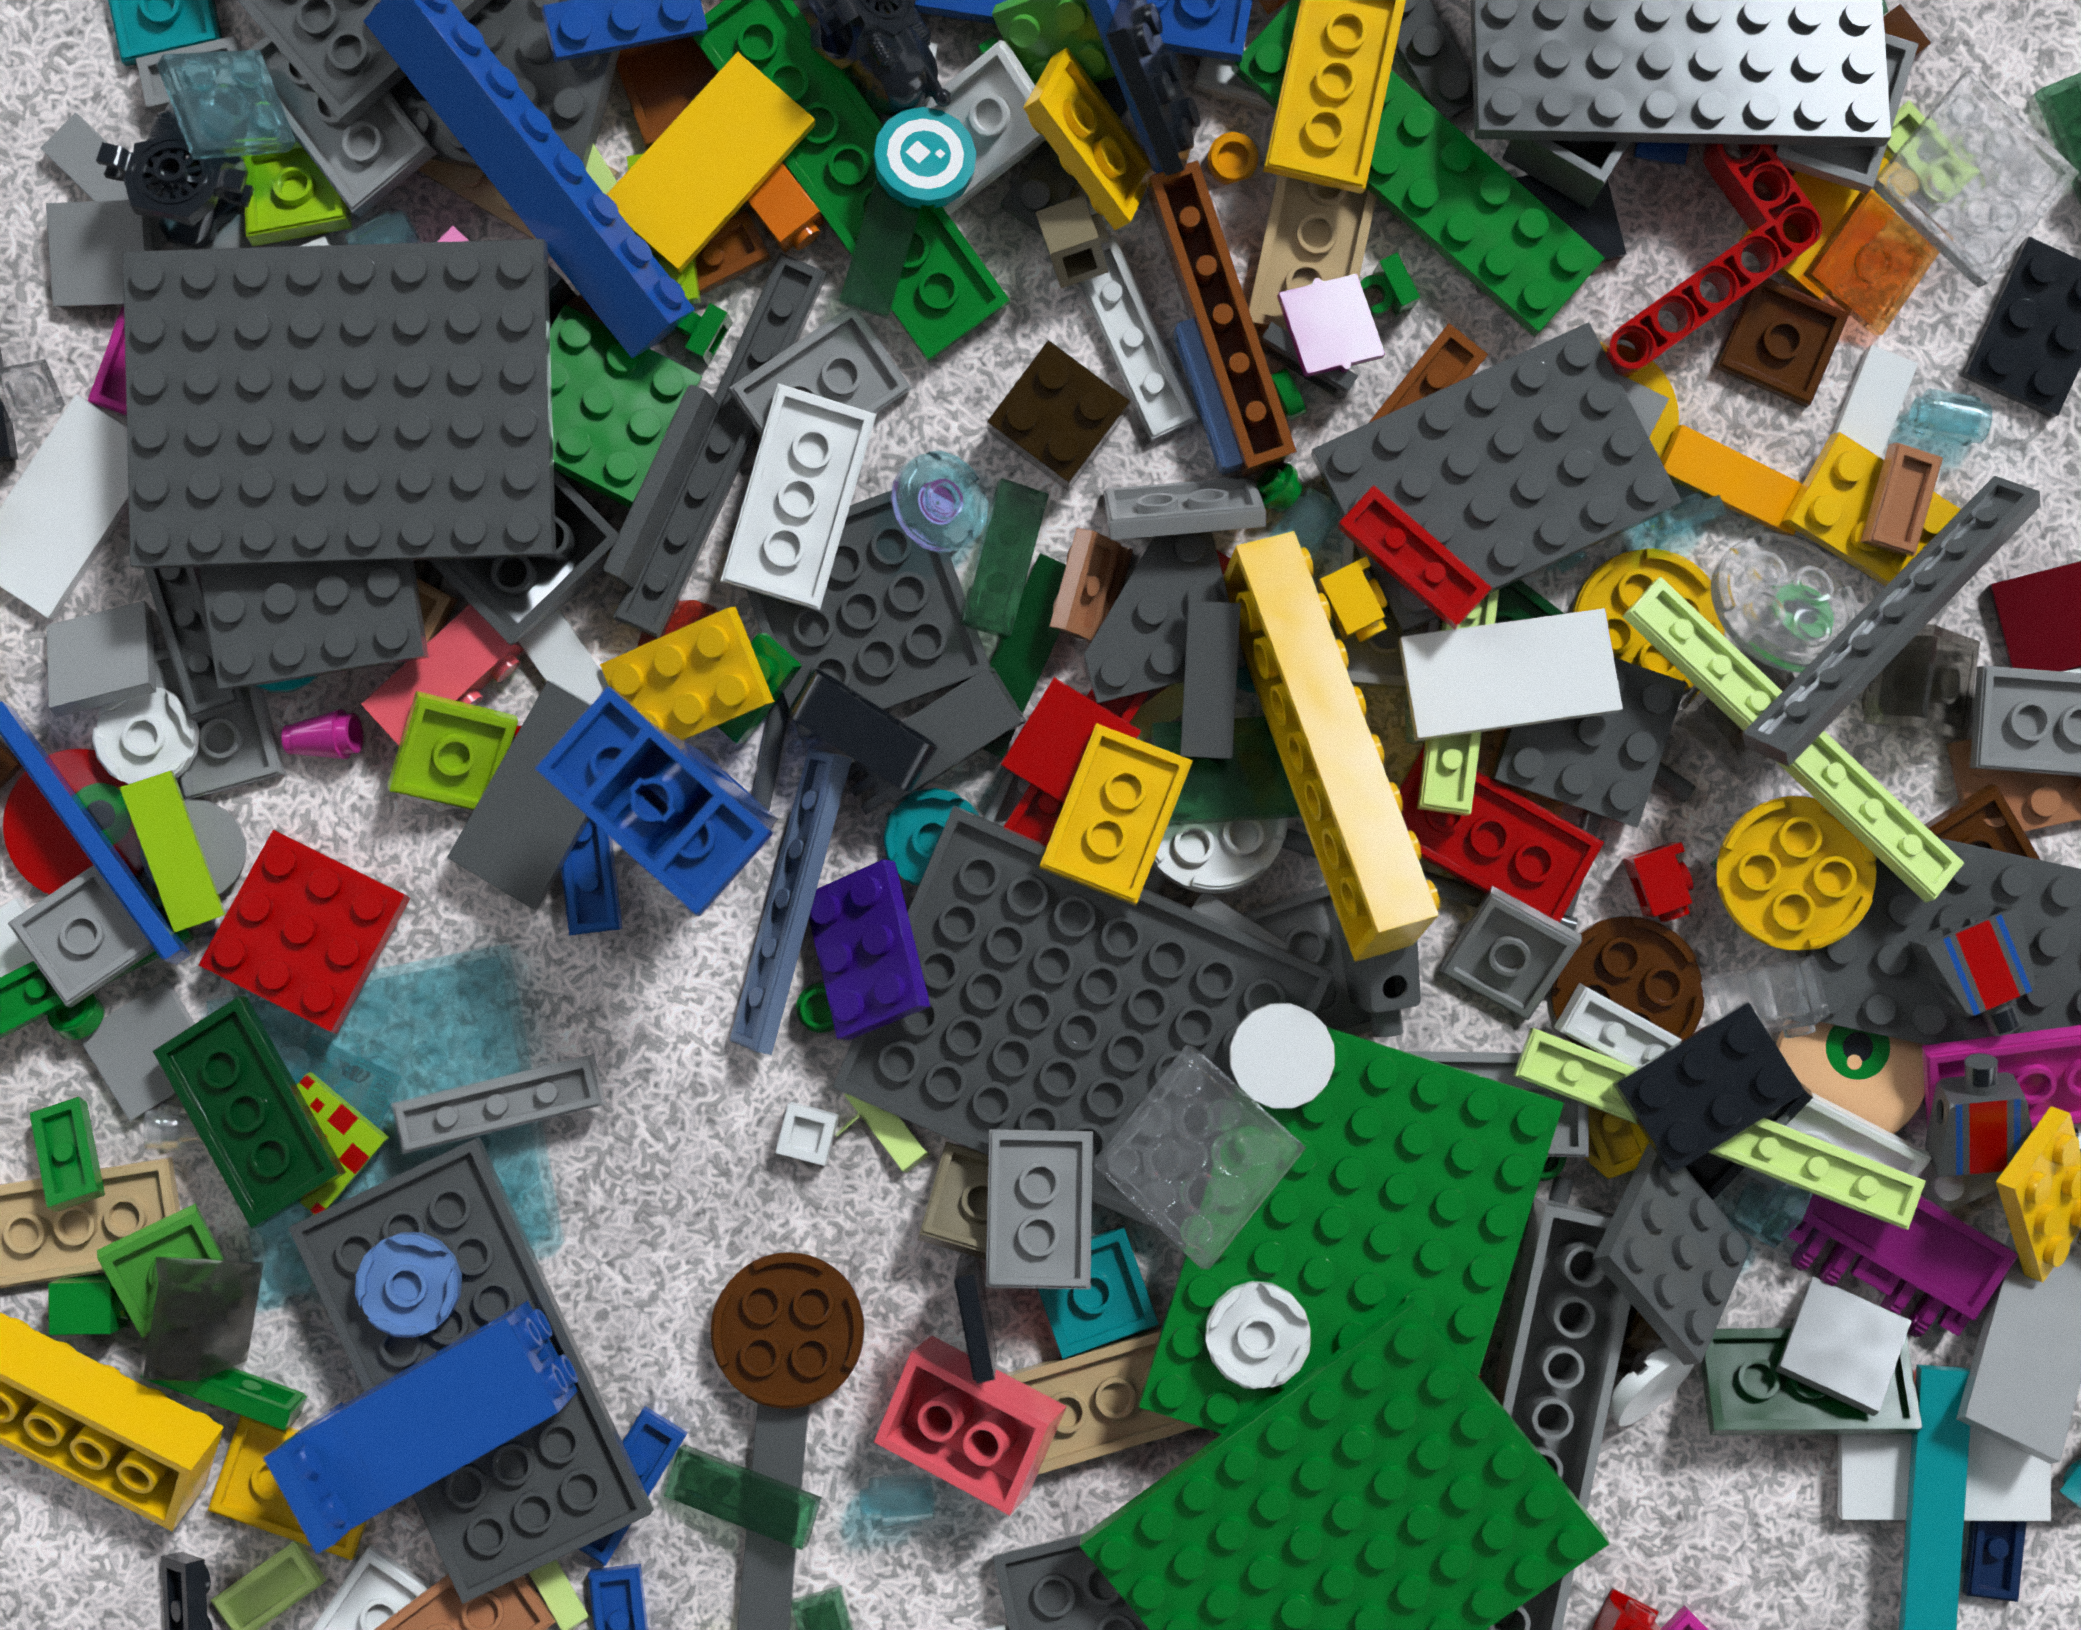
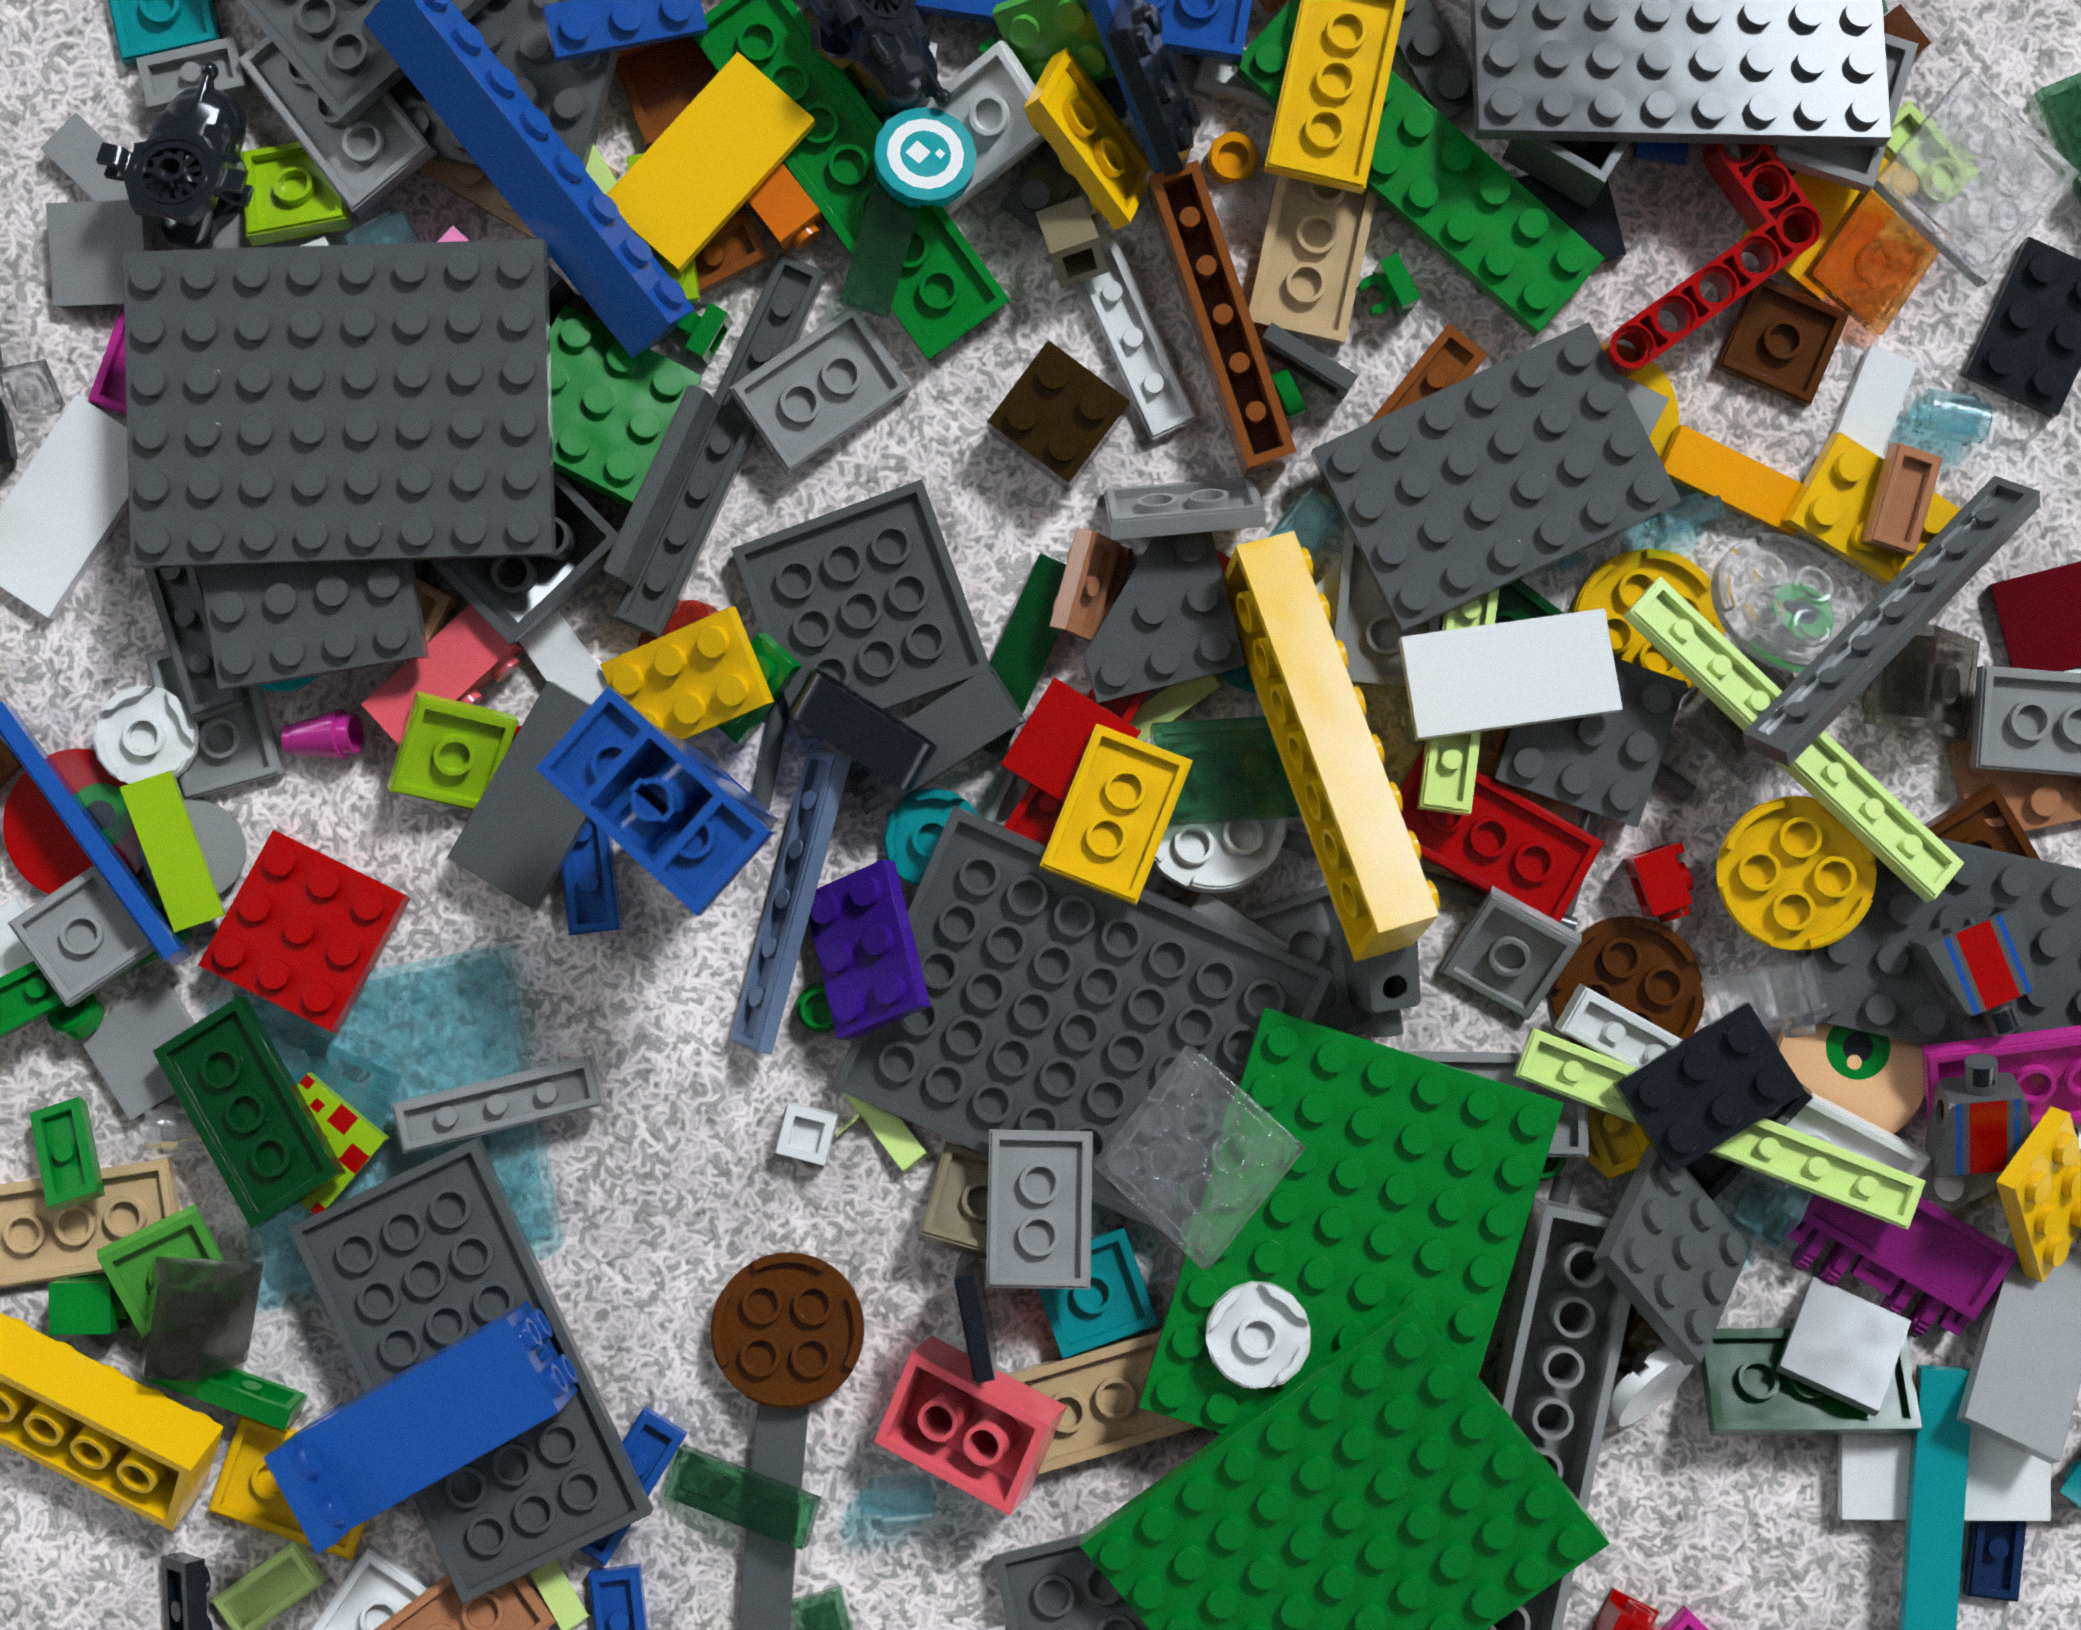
(100, 659): light grey tile -> none
(226, 103): clear light blue plate -> none
(408, 1284): medium blue tile -> none
(798, 497): white tile -> none
(939, 501): clear light blue tile -> none
(1004, 558): clear green tile -> none
(1207, 397): medium blue tile -> none
(1210, 679): dark grey tile -> none
(1279, 487): green plate -> none
(1281, 1055): white tile -> none
(1330, 325): piece -> none
(1355, 601): yellow brick -> none
(1414, 557): red plate -> none

